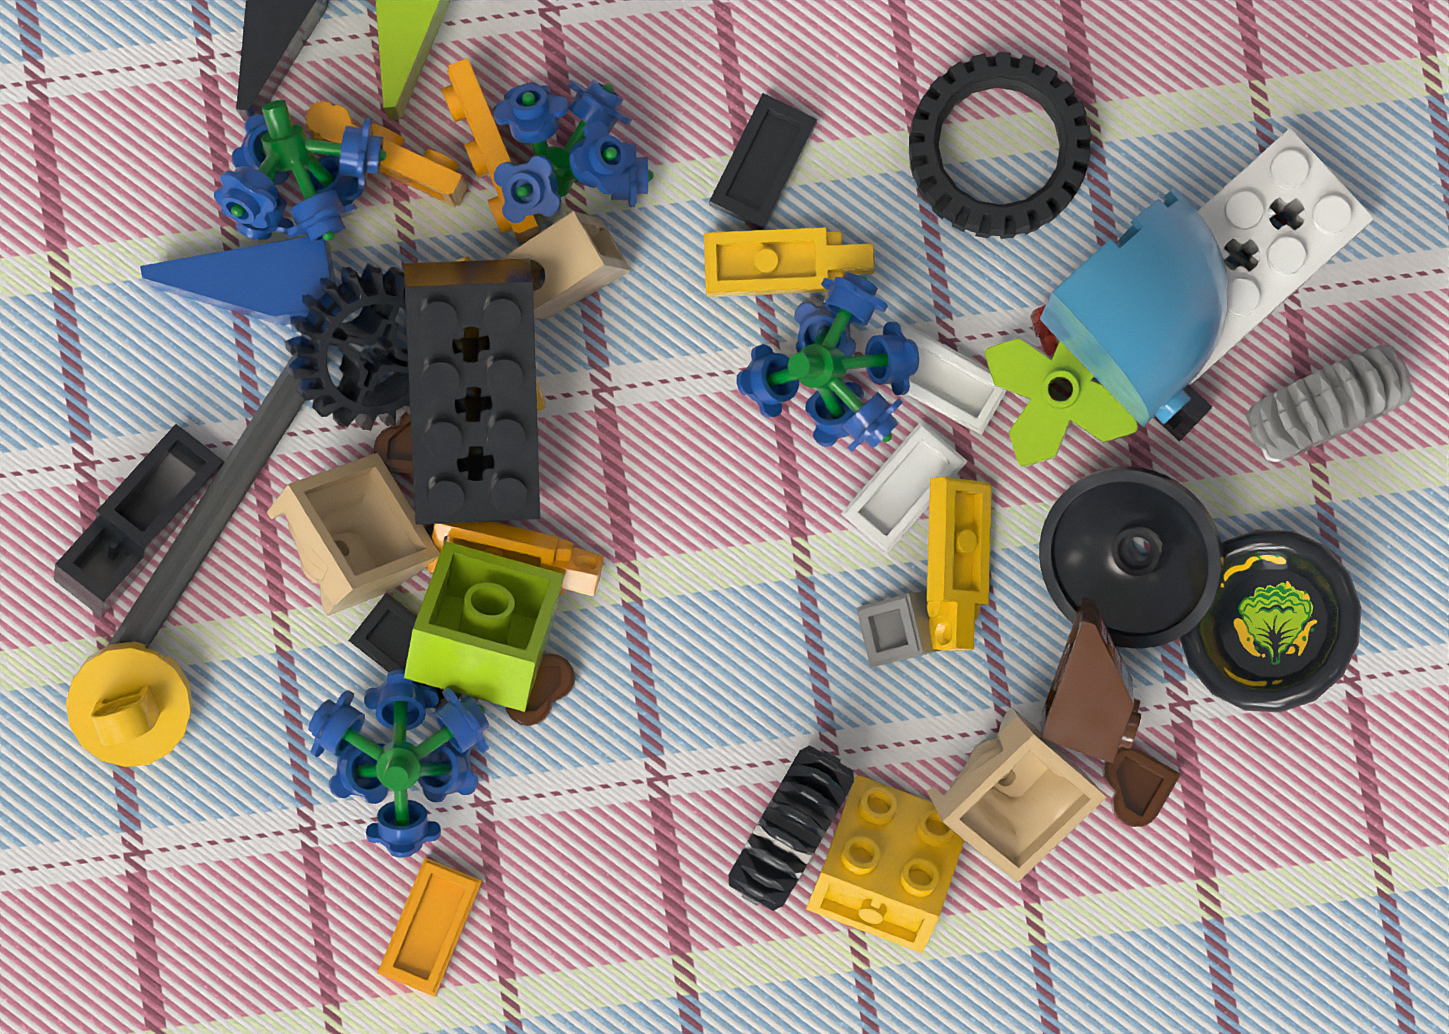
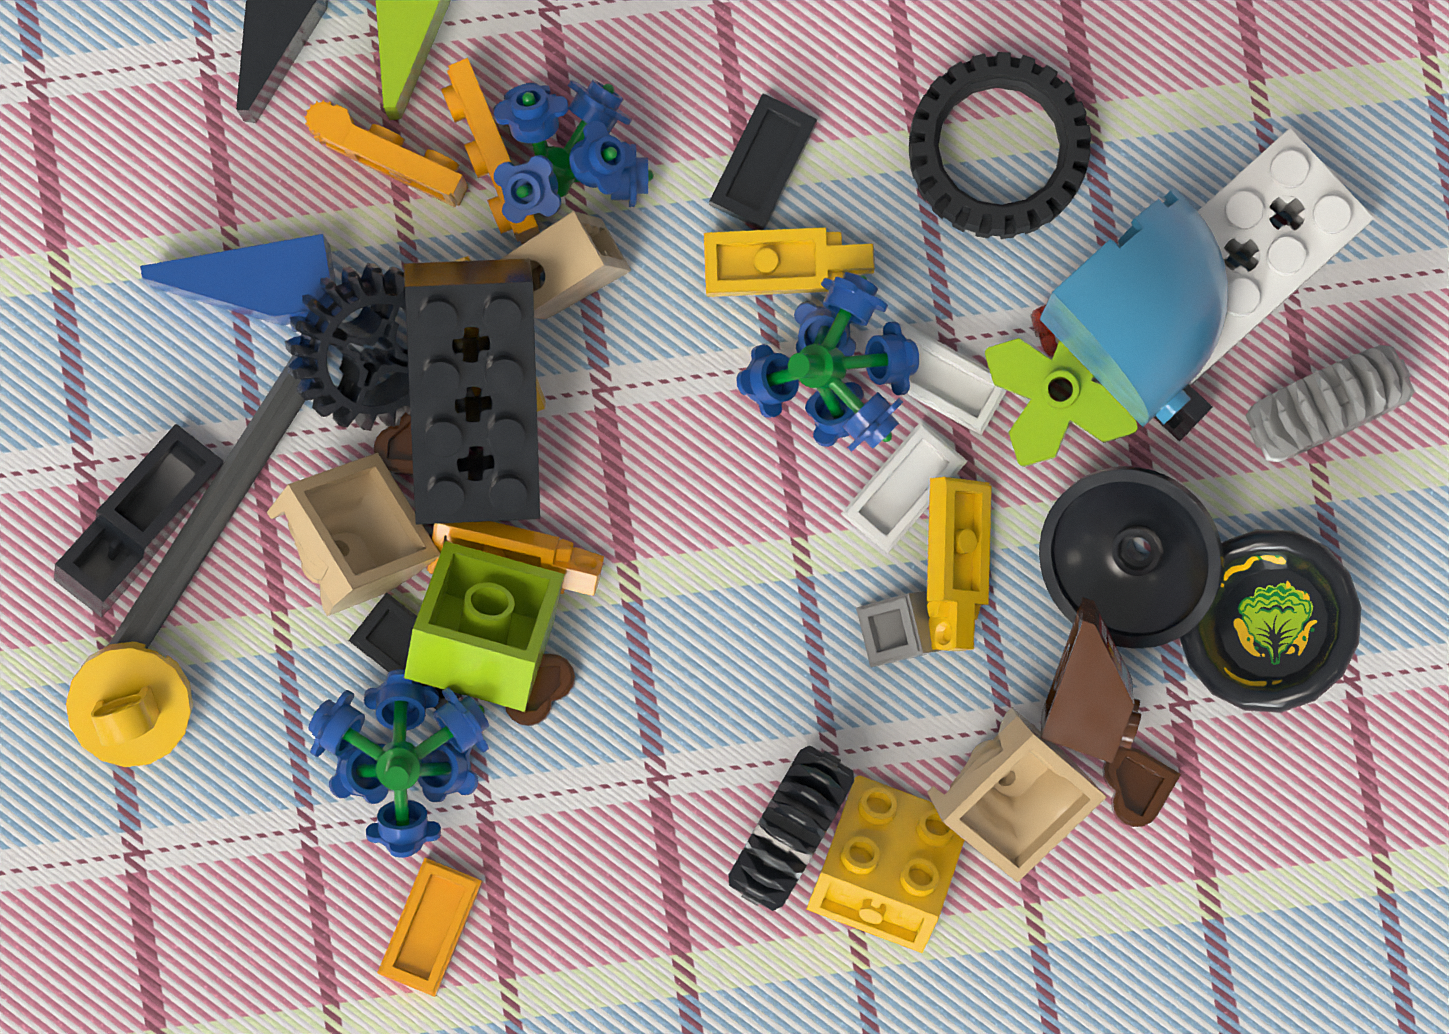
(328, 185): blue plant -> none

